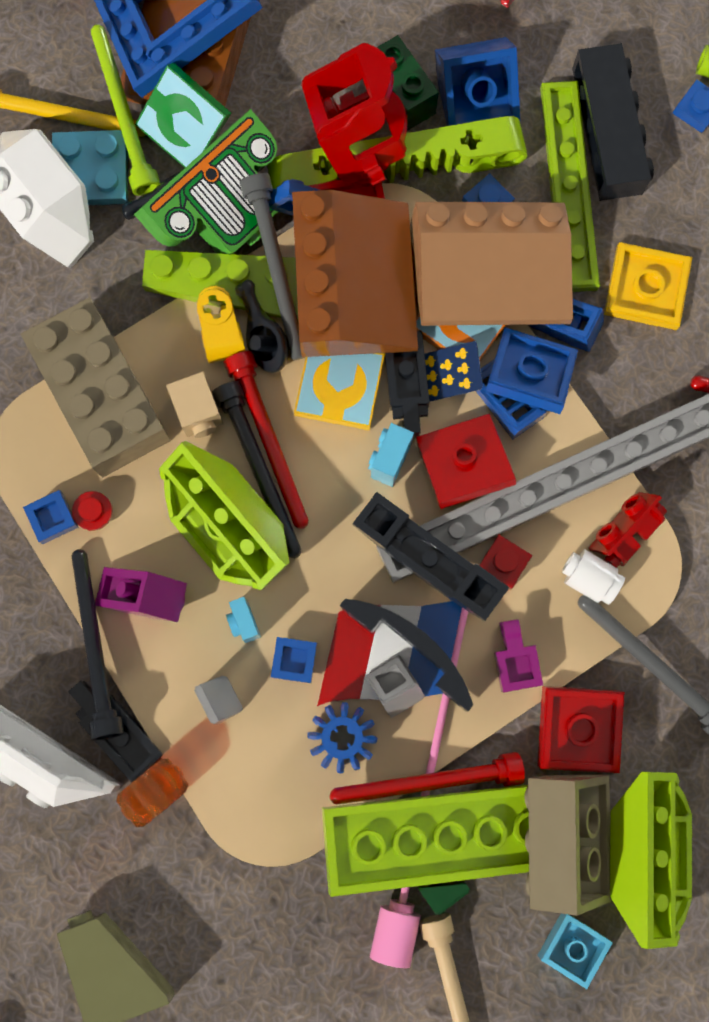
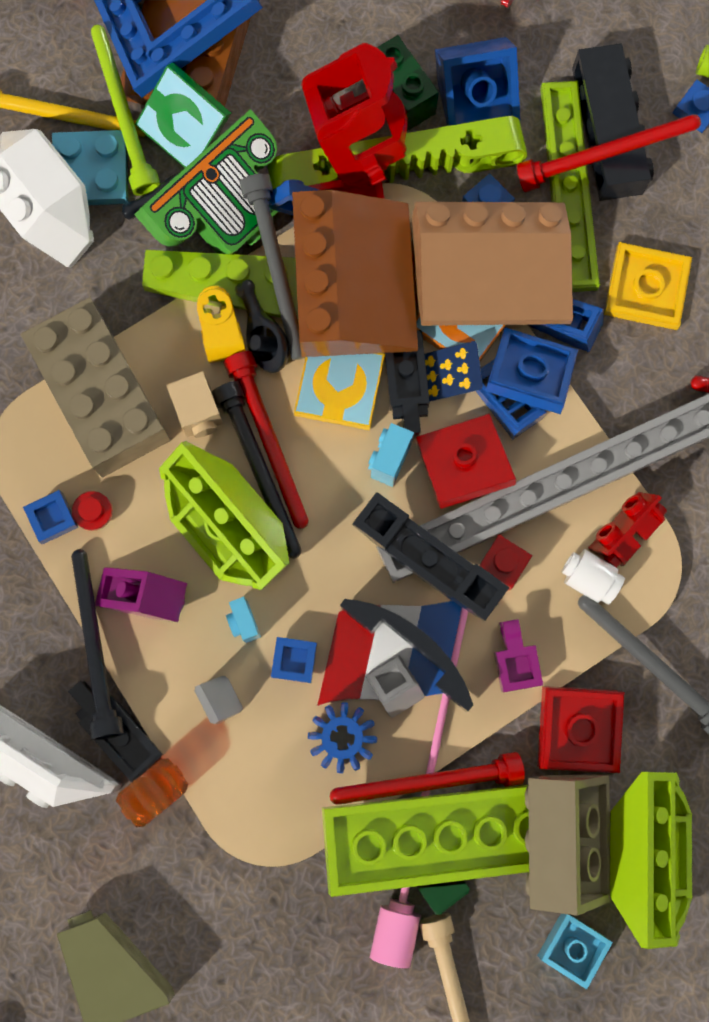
(535, 173): none -> red piece

